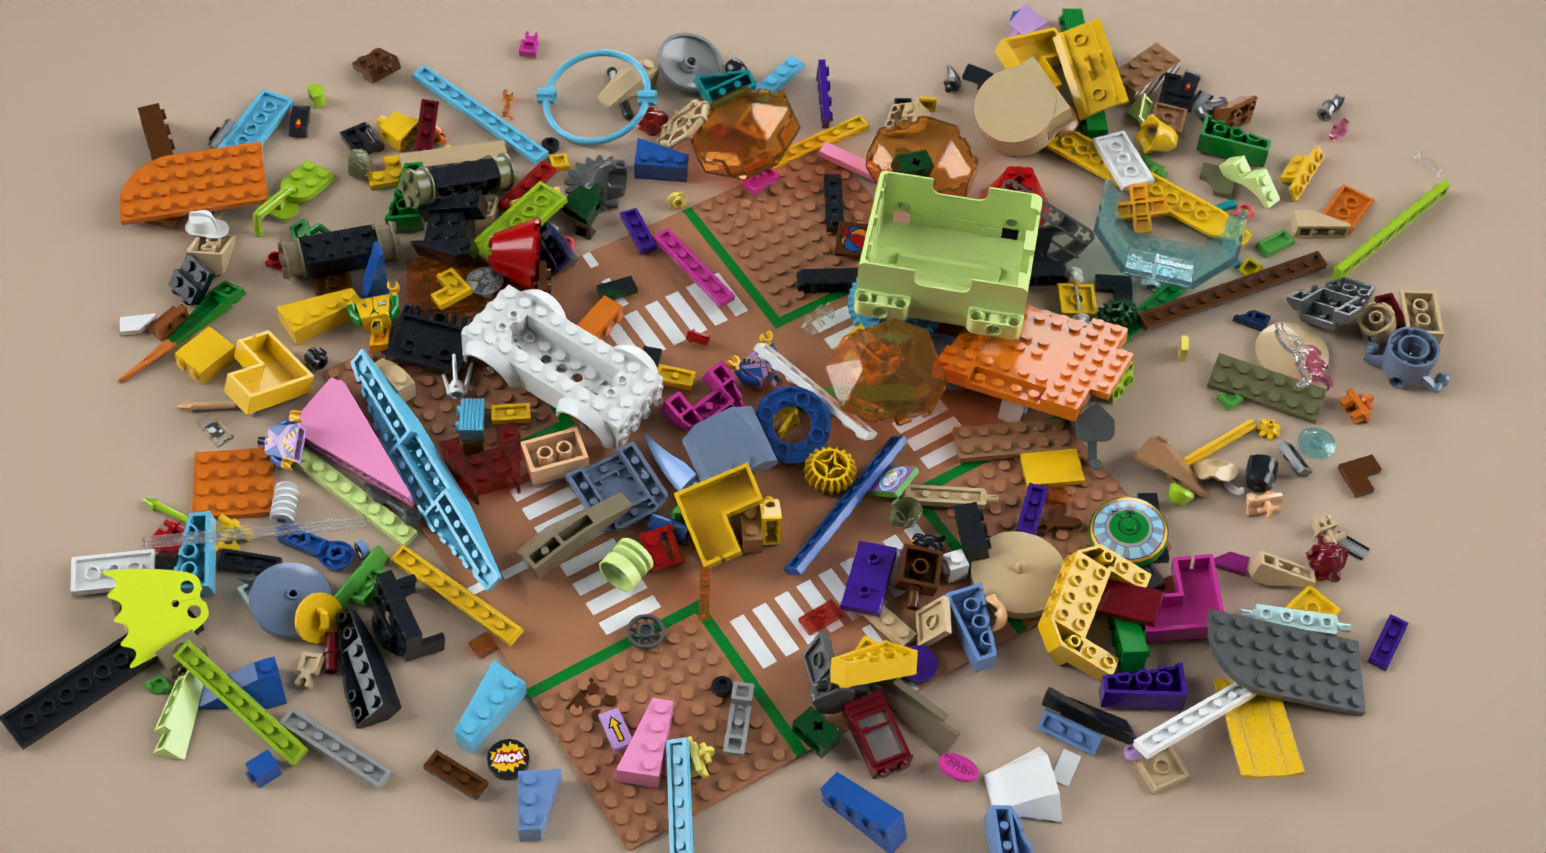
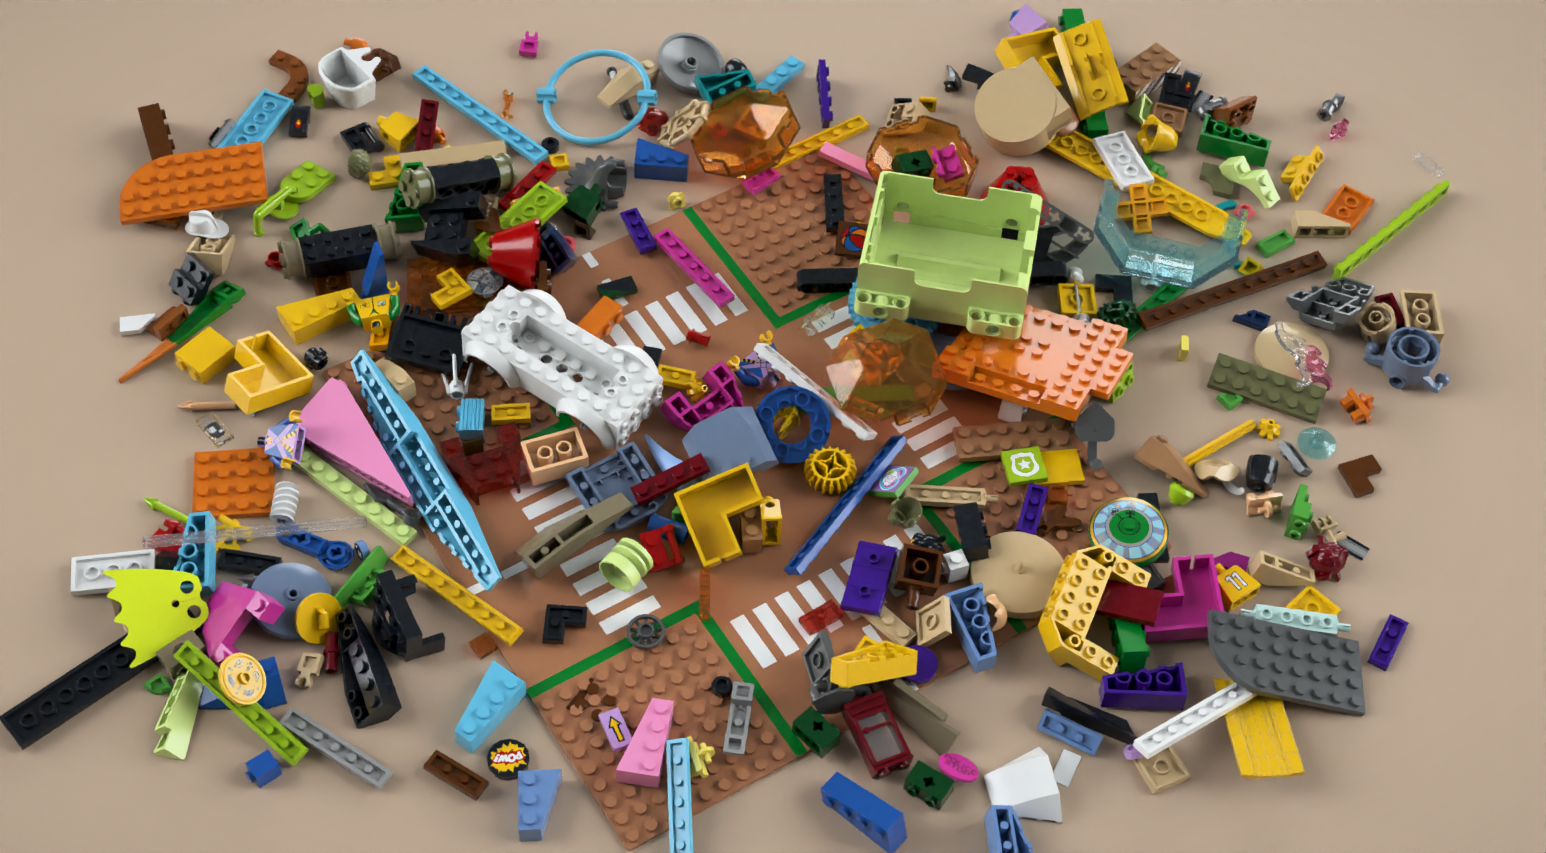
(229, 614): none -> dark pink wedge
(242, 679): none -> yellow shield
(296, 69): none -> dark orange plate
(349, 77): none -> white piece
(355, 43): none -> orange cylinder
(494, 225): none -> reddish brown piece
(558, 618): none -> black tile
(670, 479): none -> dark red plate
(698, 389): none -> yellow plant
(928, 785): none -> dark green brick
(948, 163): none -> dark pink bracket
(1024, 466): none -> lime tile
(1235, 586): none -> yellow torso
(1299, 514): none -> bright green plate

